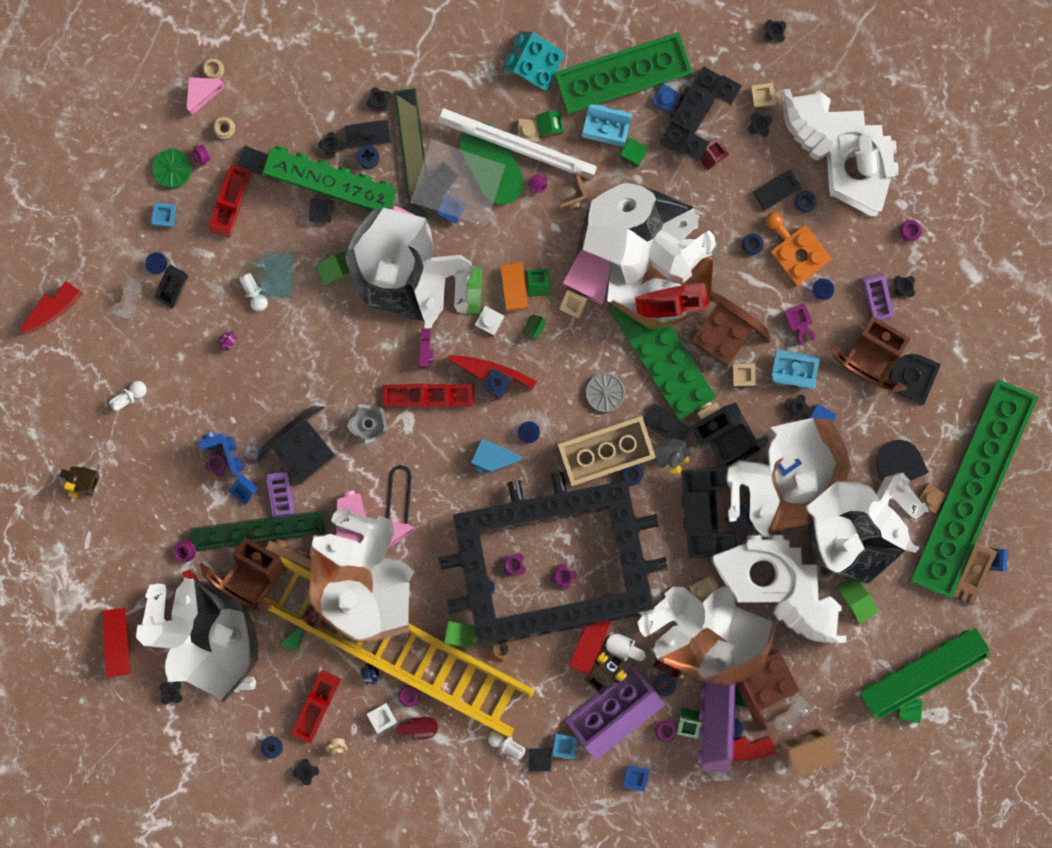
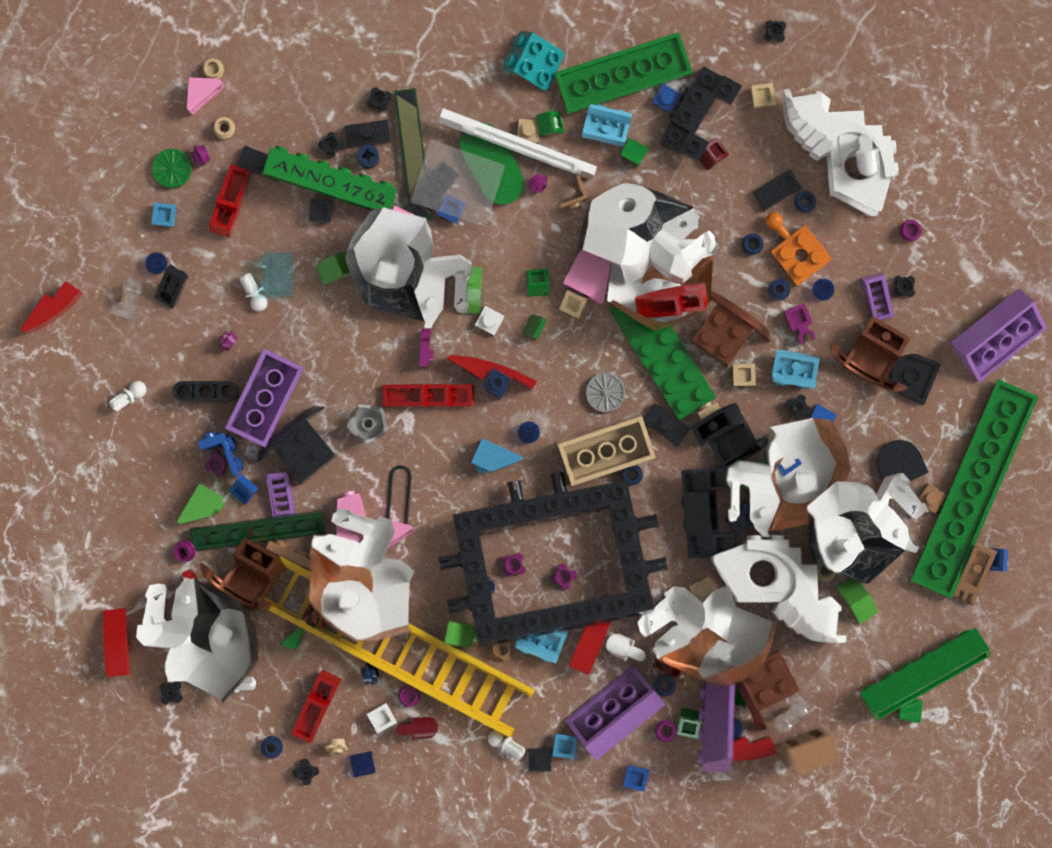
(80, 479): dark brown piece -> none
(195, 391): none -> black beam
(202, 505): none -> bright green slope
(264, 397): none -> medium lavender slope
(362, 764): none -> clear blue plate
(514, 286): orange slope -> none
(544, 646): none -> medium azure bracket
(605, 673): dark brown piece -> none
(672, 452): dark grey piece -> none
(764, 129): black plate -> none
(776, 296): none -> dark blue plate
(999, 335): none -> medium lavender slope

